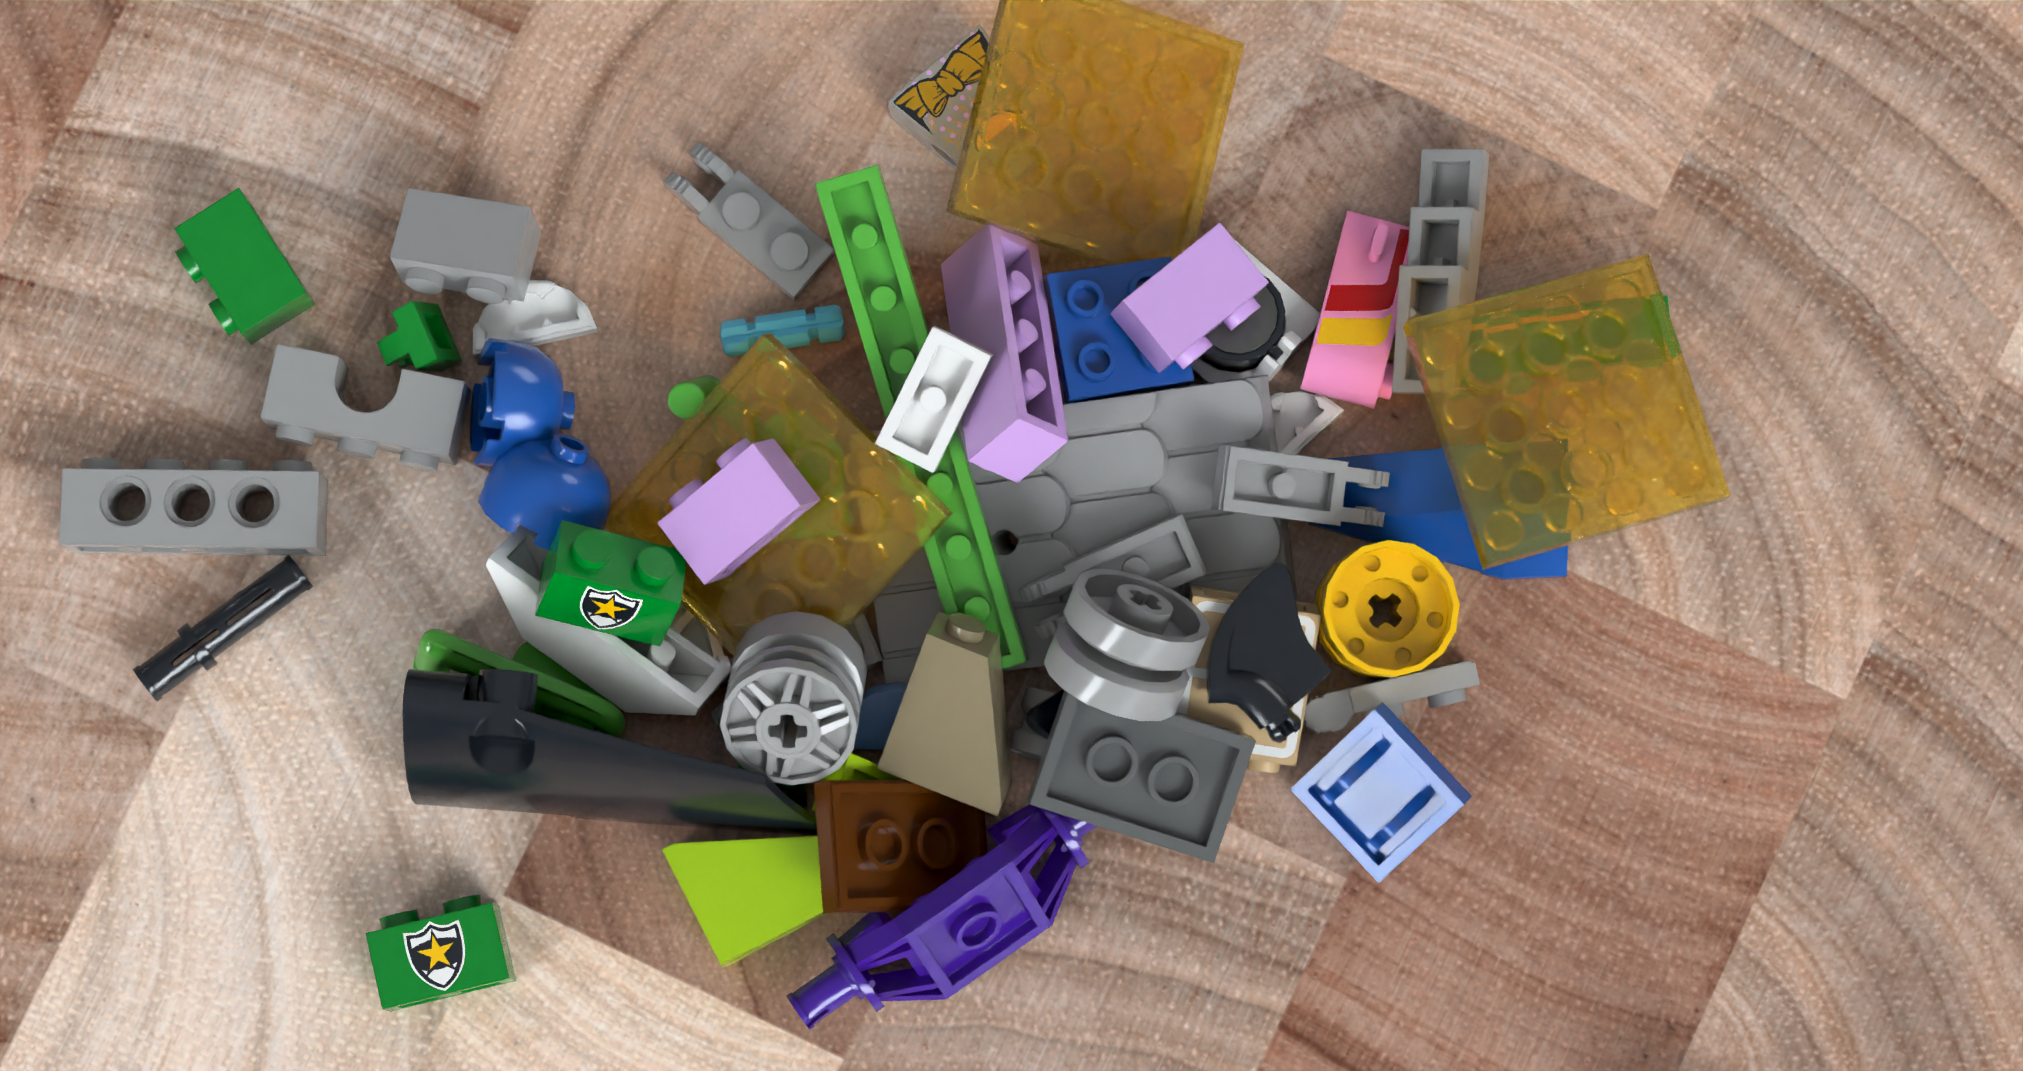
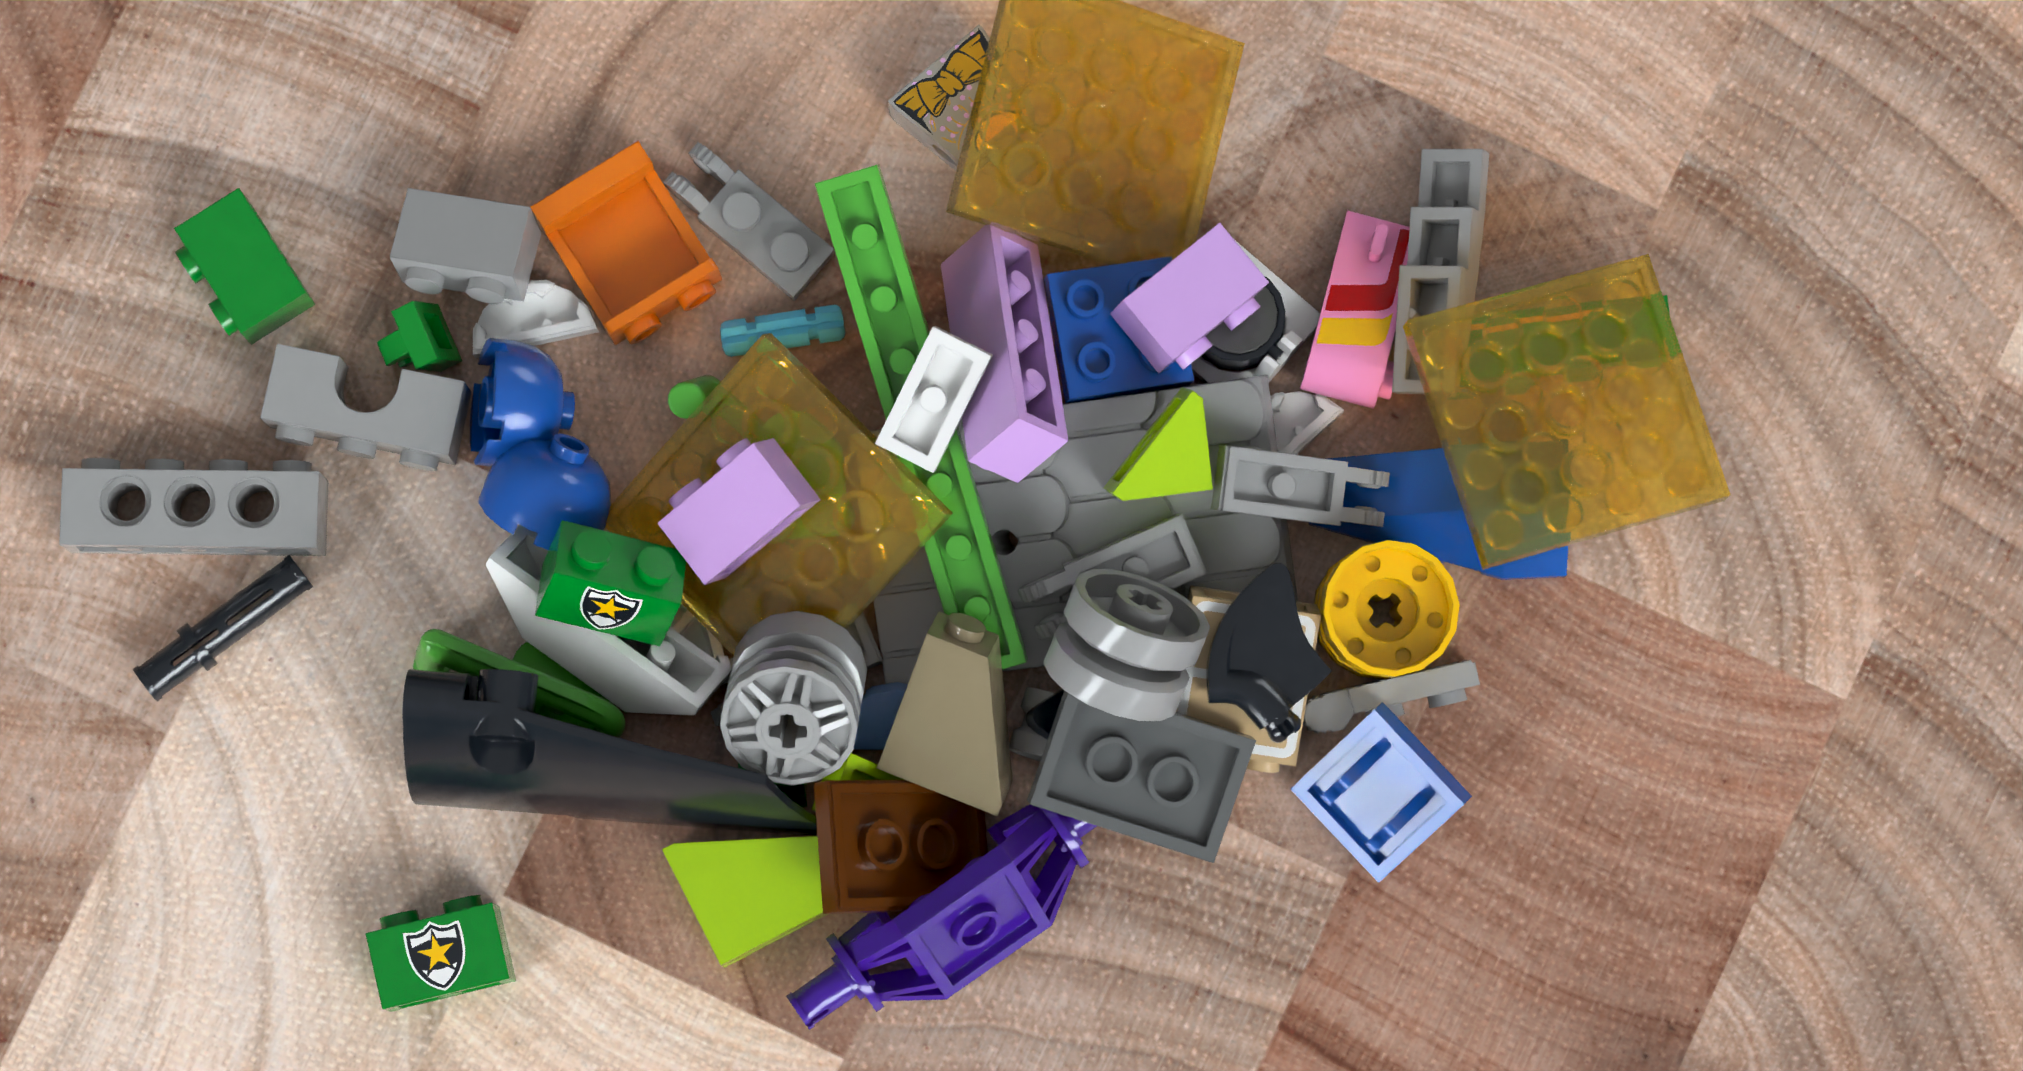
(627, 245): none -> orange panel
(1169, 456): none -> lime slope

